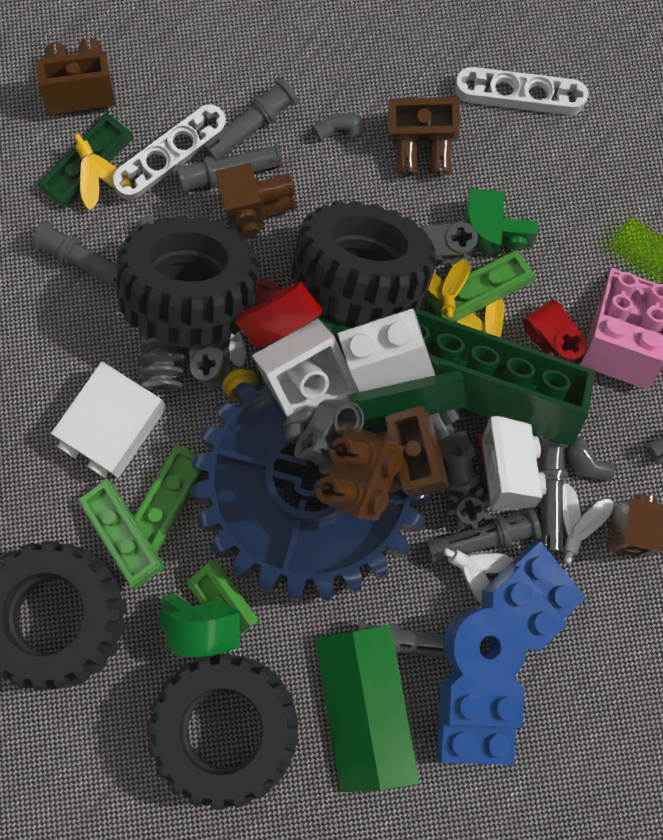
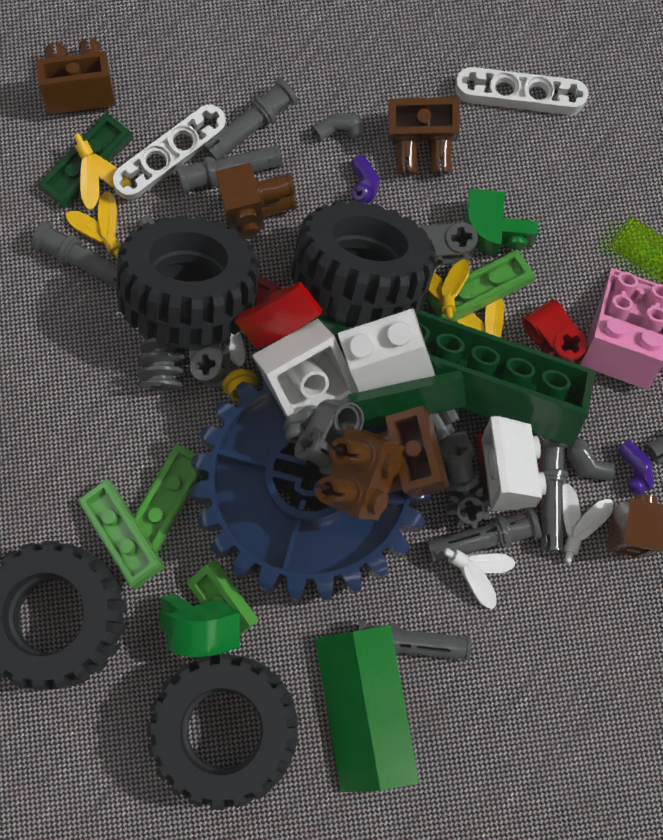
(101, 230): none -> yellow piece
(108, 421): white brick -> none
(368, 180): none -> dark purple arm
(482, 697): blue plate -> none
(641, 465): none -> dark purple arm

